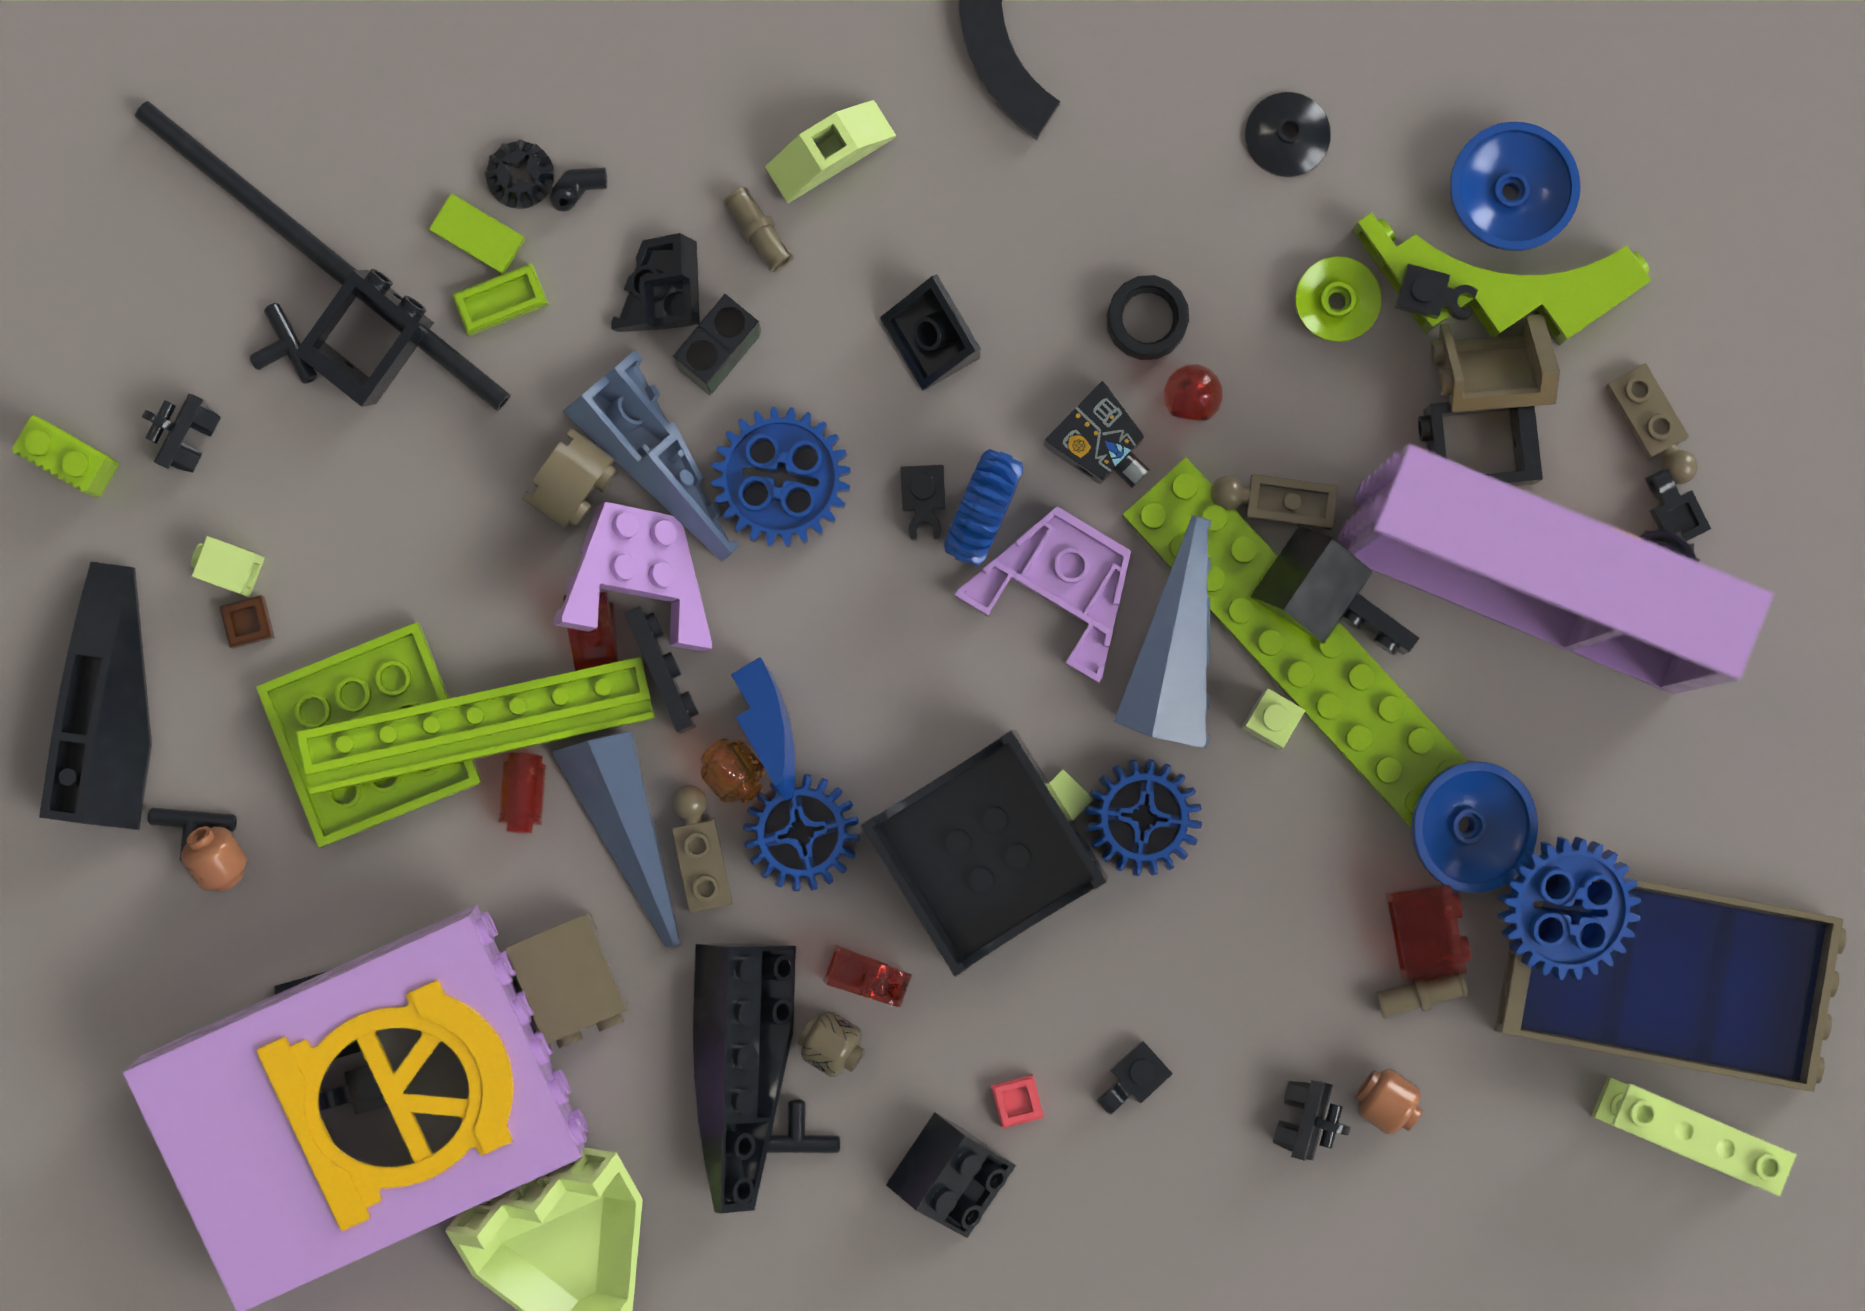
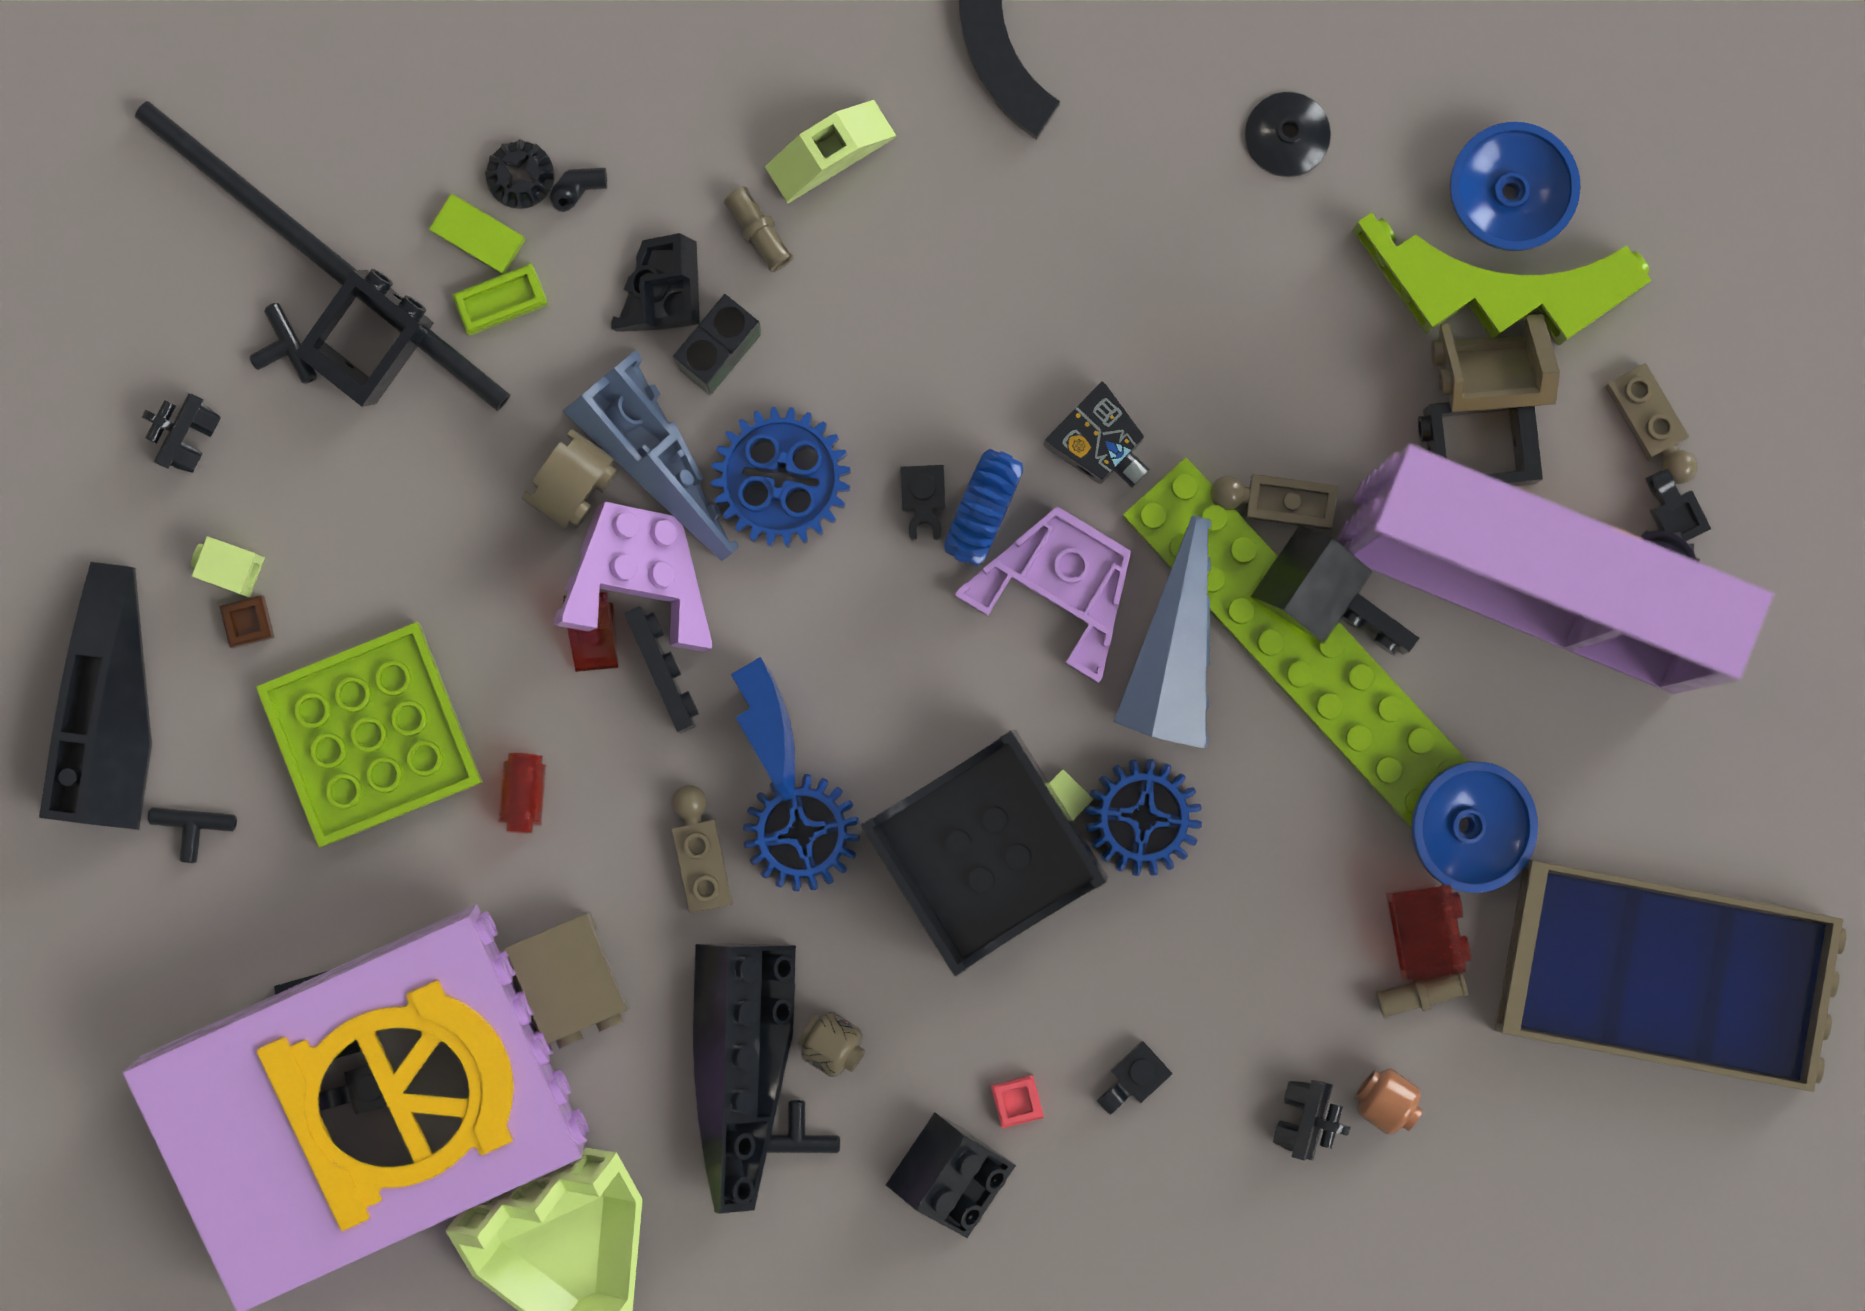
(65, 457): lime brick -> none
(214, 858): nougat head -> none
(475, 725): lime plate -> none
(614, 795): sand blue wedge -> none
(732, 771): clear orange head -> none
(866, 977): clear red leg -> none
(931, 333): black slope -> none
(1177, 303): black tyre -> none
(1193, 393): clear red piece -> none
(1273, 719): yellowish green brick -> none
(1353, 284): lime dish -> none
(1427, 292): black plate -> none
(1561, 946): blue gear -> none
(1694, 1135): yellowish green fence -> none

